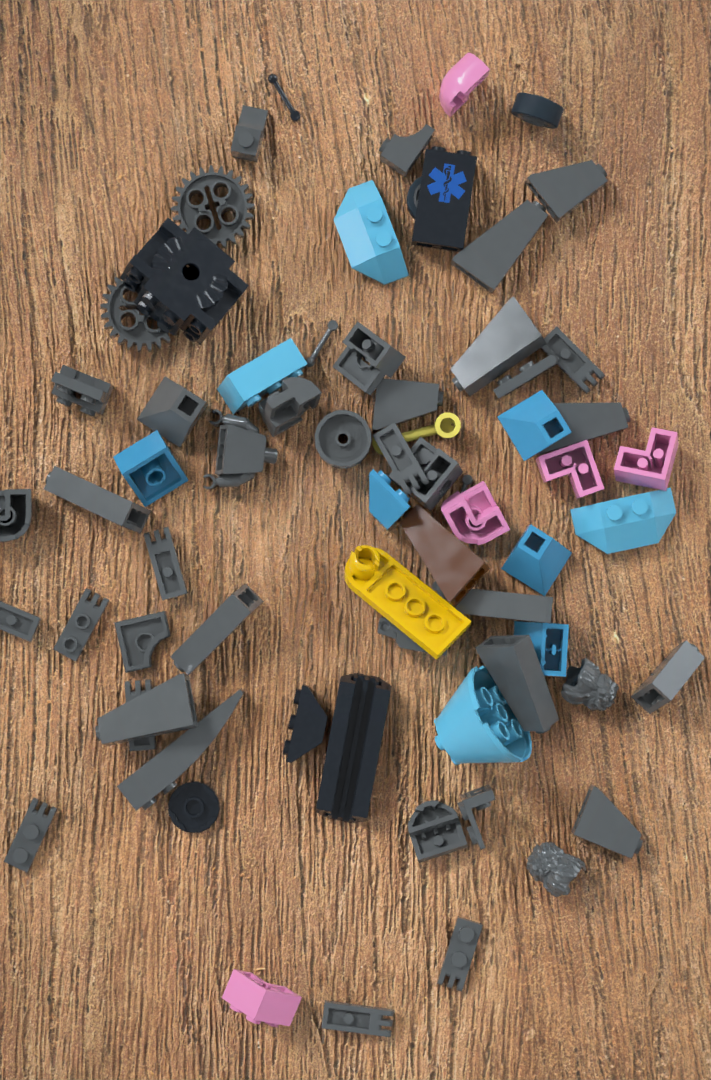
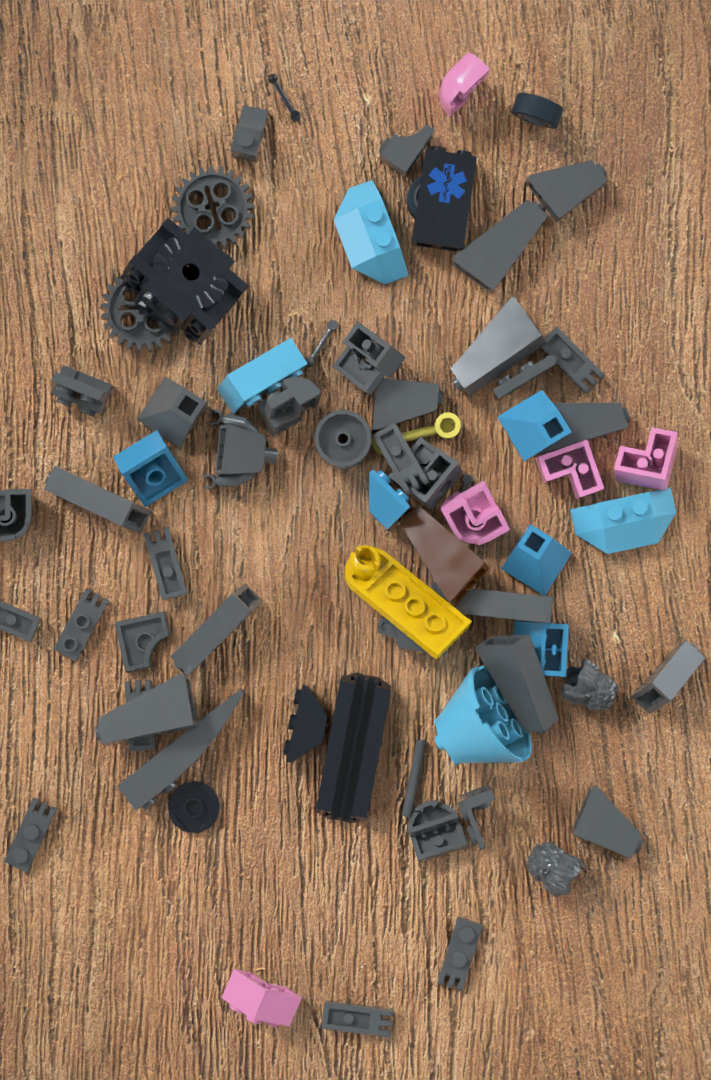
(414, 778): none -> dark grey bar

